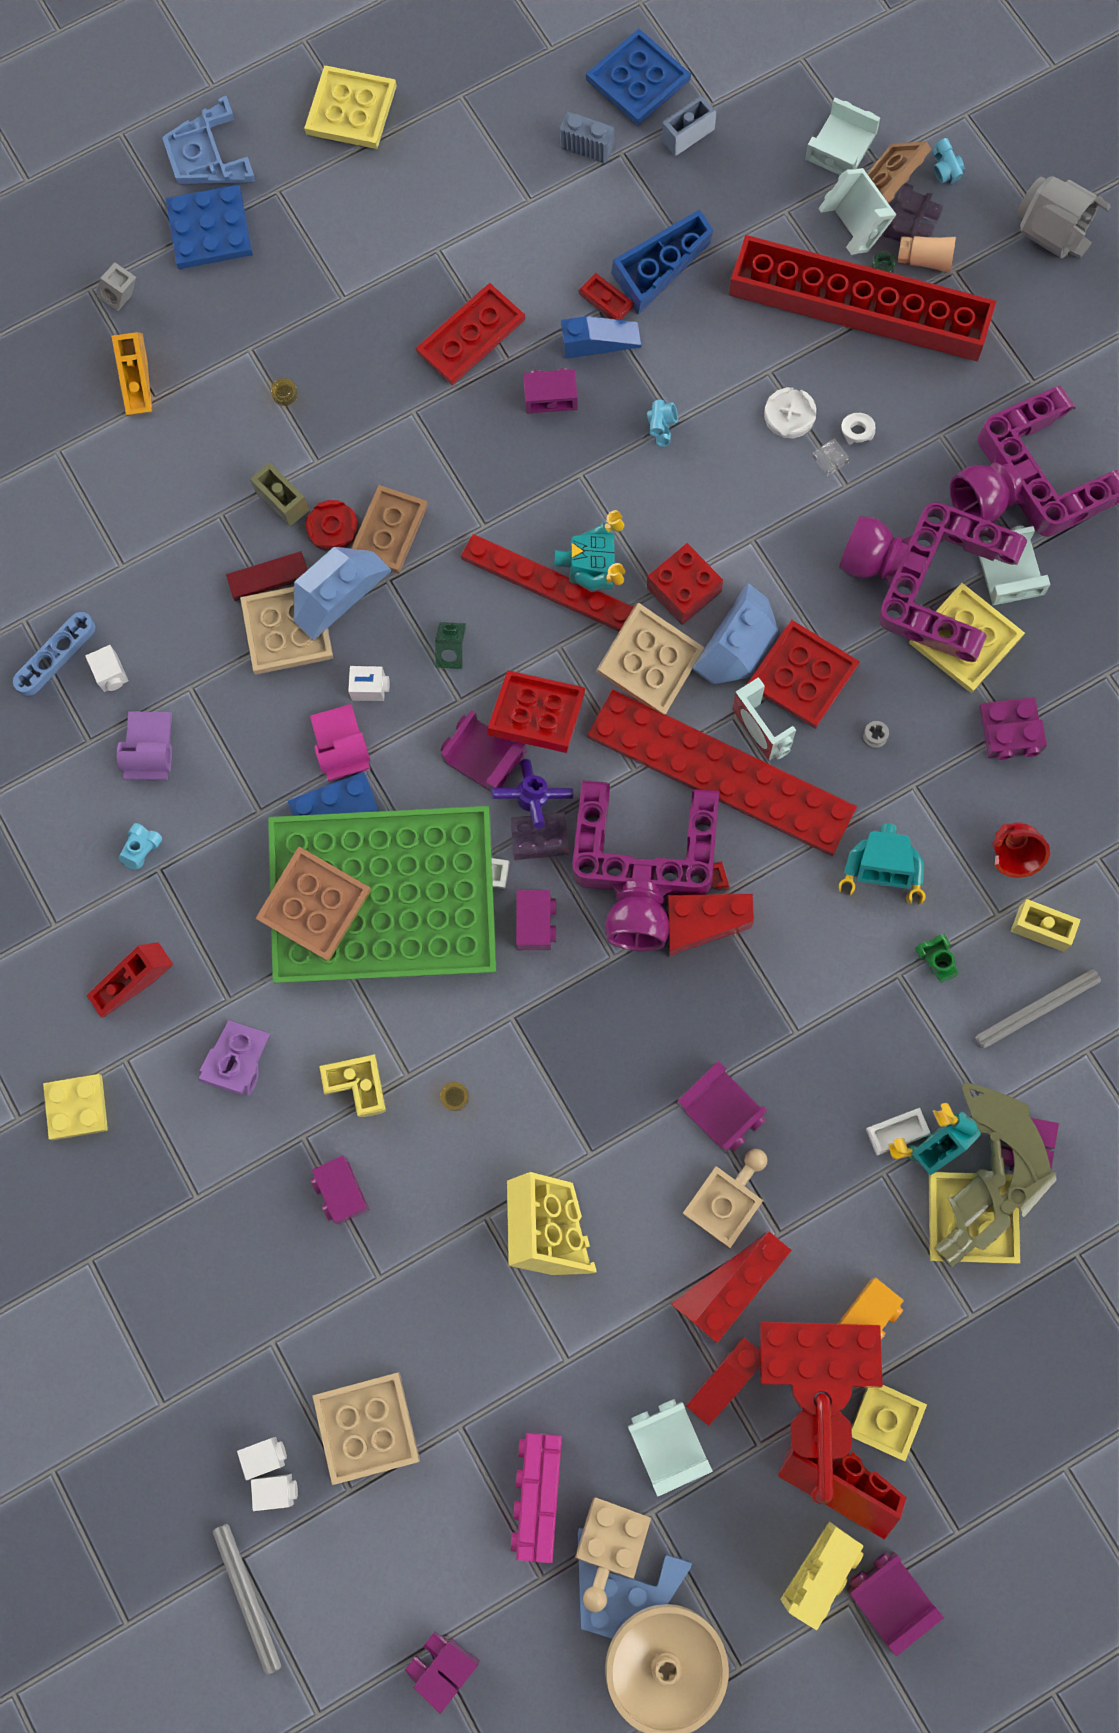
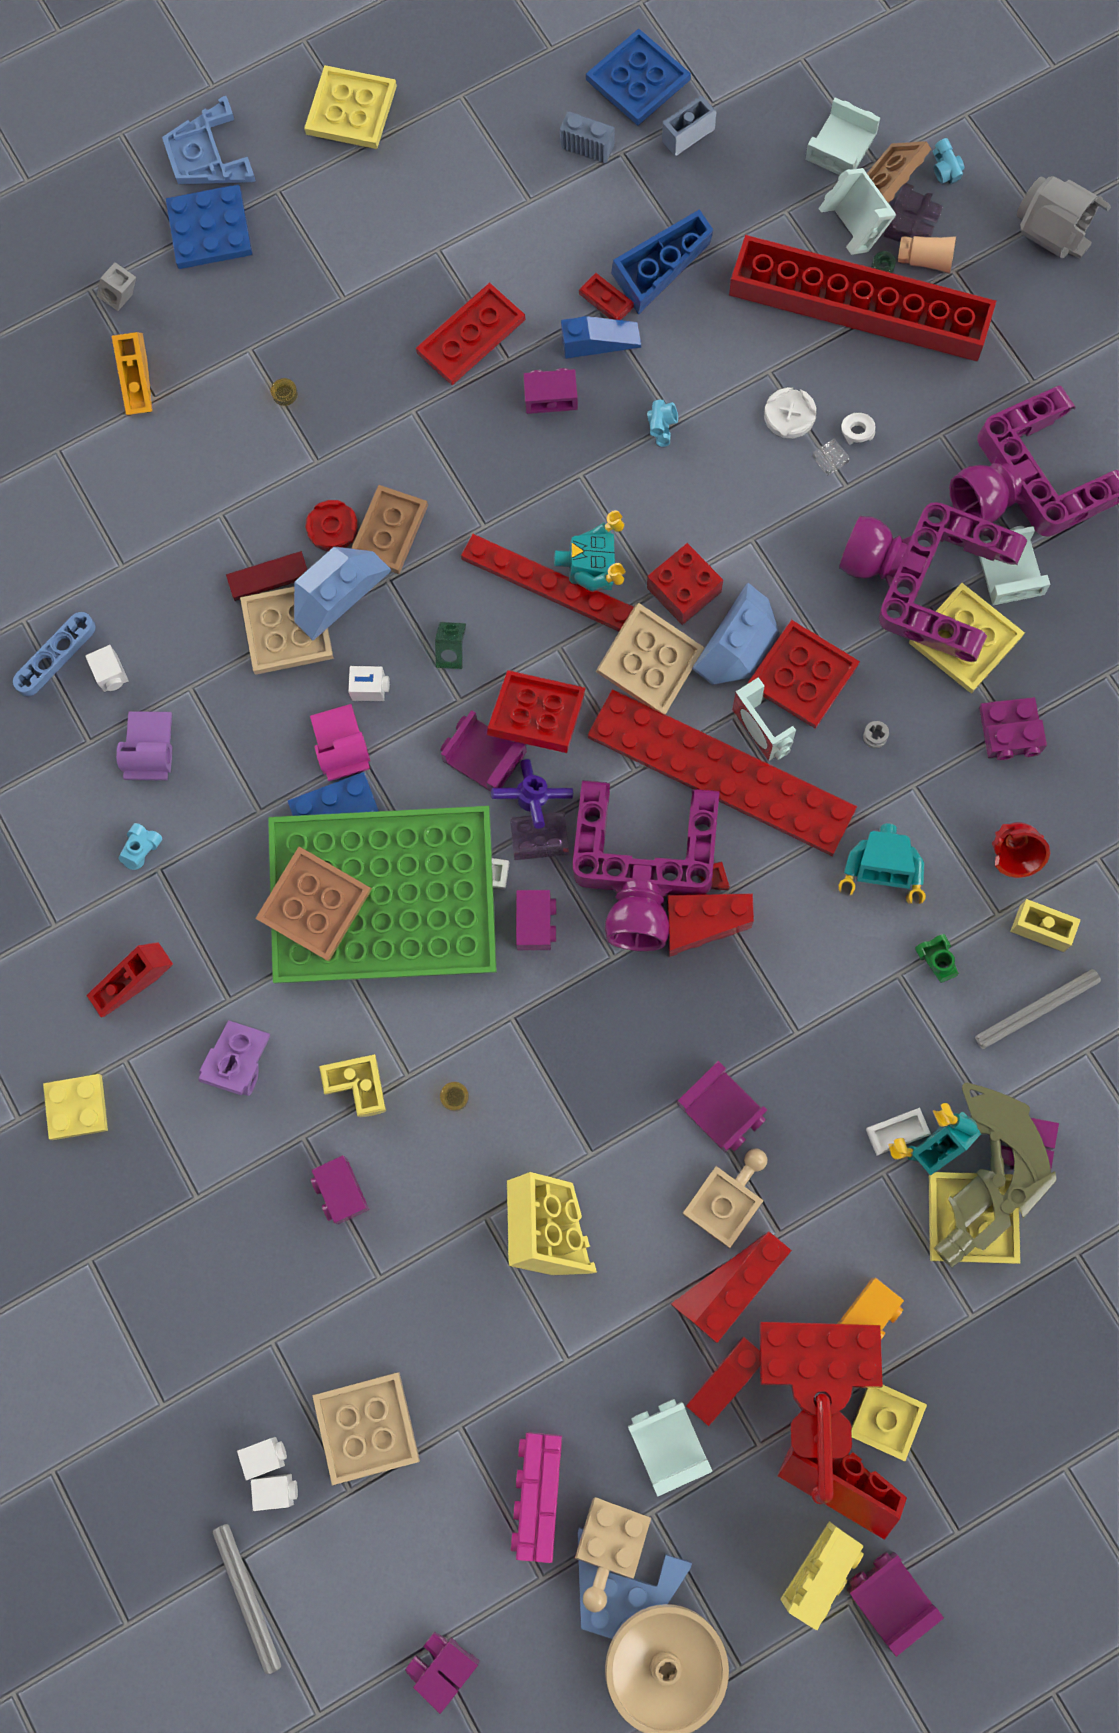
(279, 494): olive brick -> none

